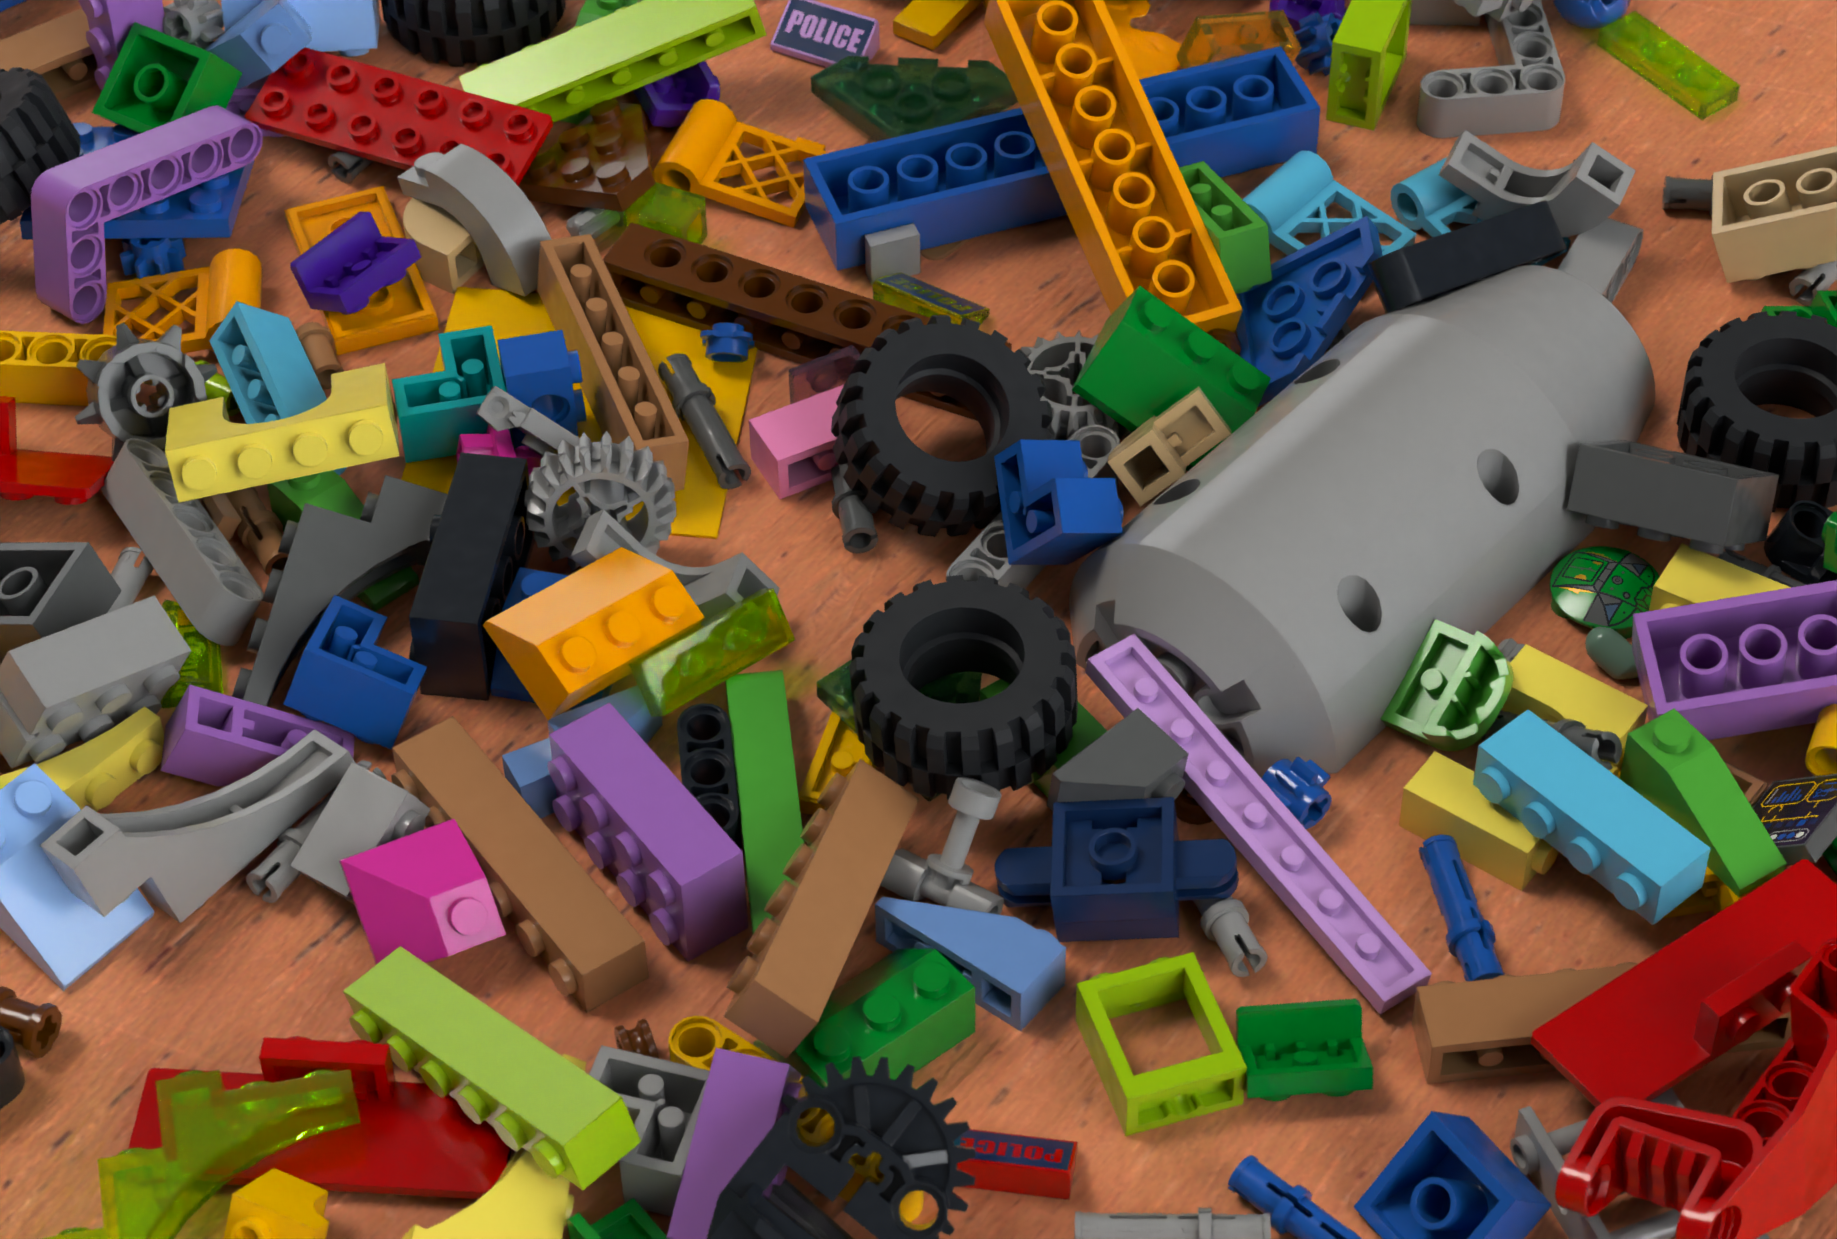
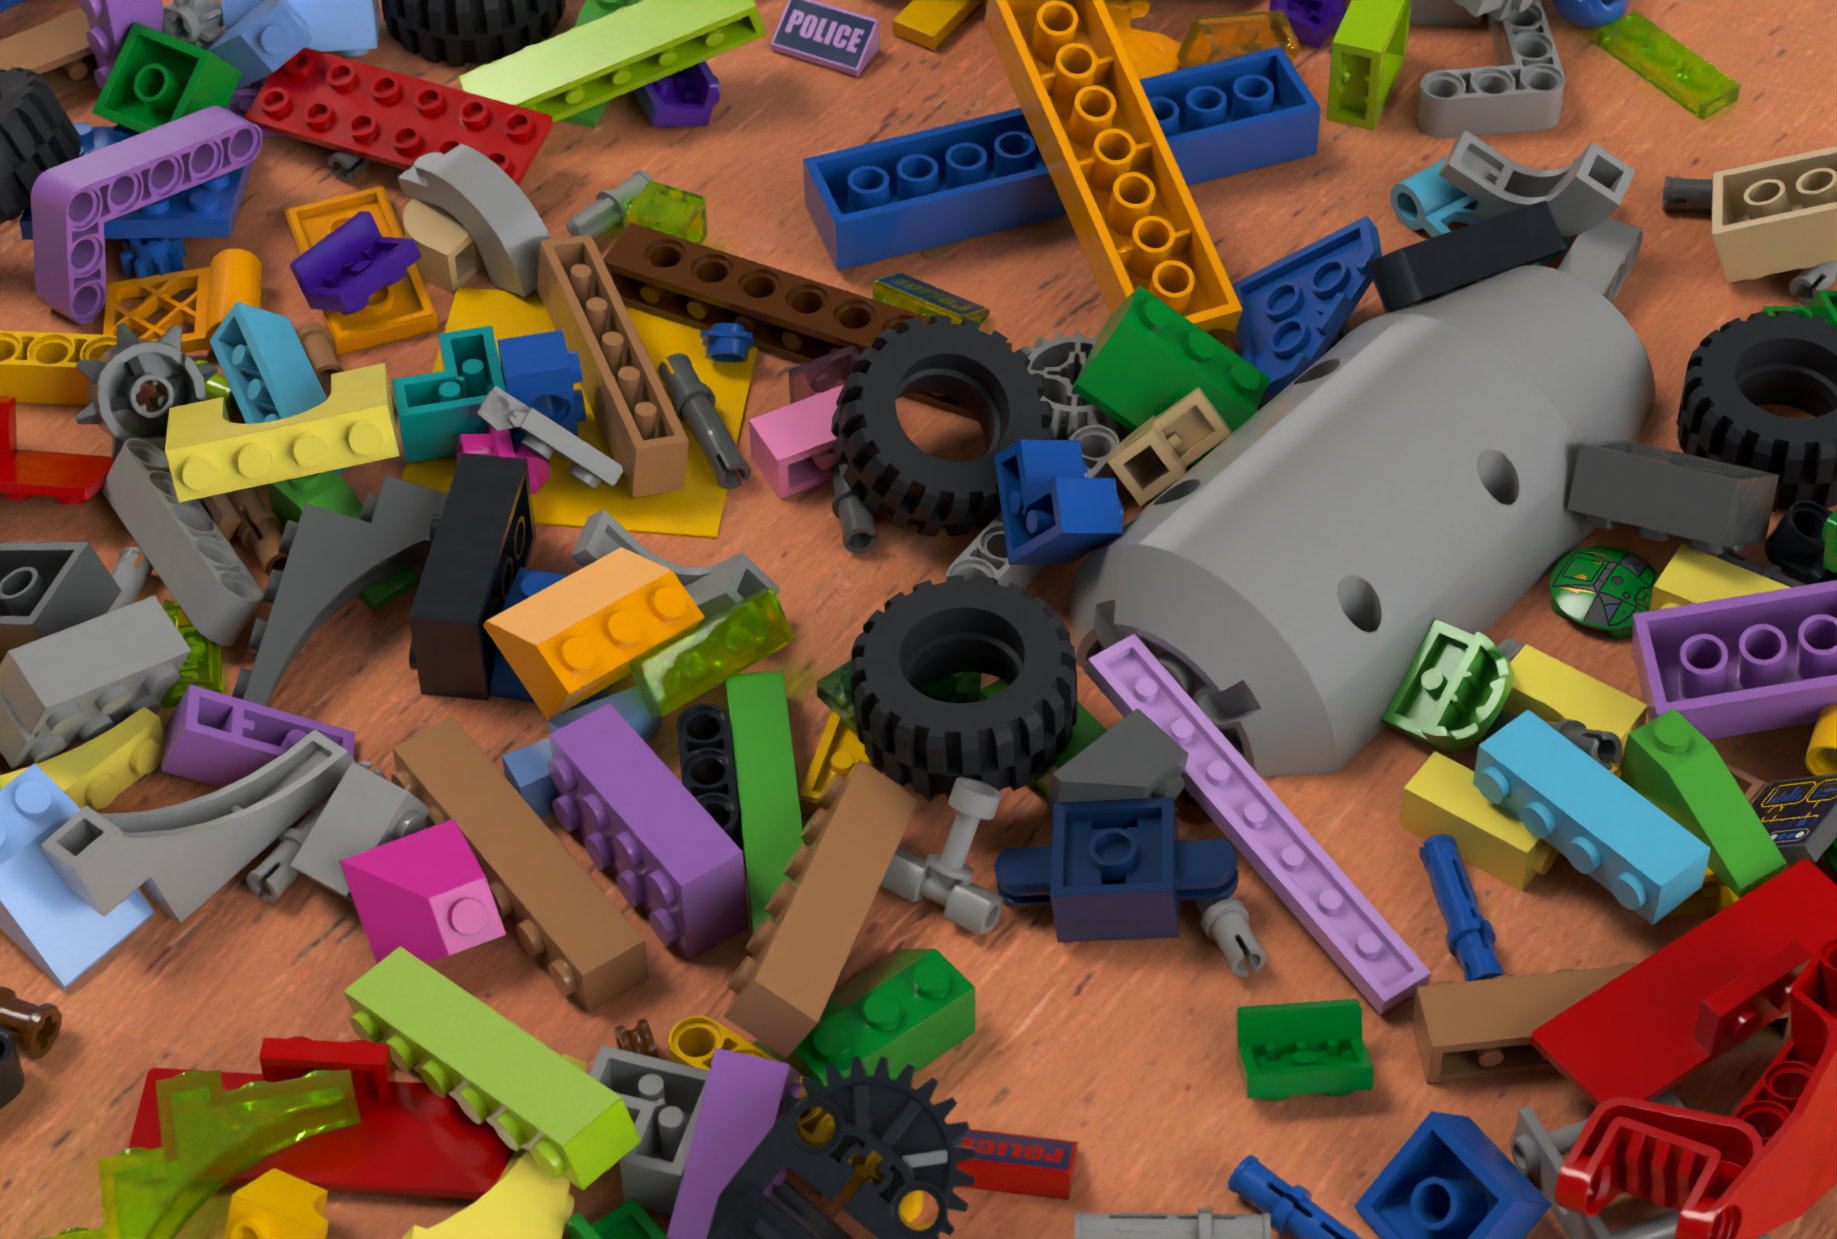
(353, 680): blue brick -> none
(597, 162): reddish brown plate -> none
(604, 478): light grey gear -> none
(709, 150): light orange piece -> none
(892, 252): light grey tile -> none
(911, 95): clear green plate -> none
(1000, 955): medium blue slope -> none
(1153, 1096): lime window -> none
(1233, 227): bright green brick -> none
(1300, 789): blue gear -> none
(1301, 192): medium azure piece -> none
(1316, 42): blue gear -> none
(1611, 653): sand green arm -> none

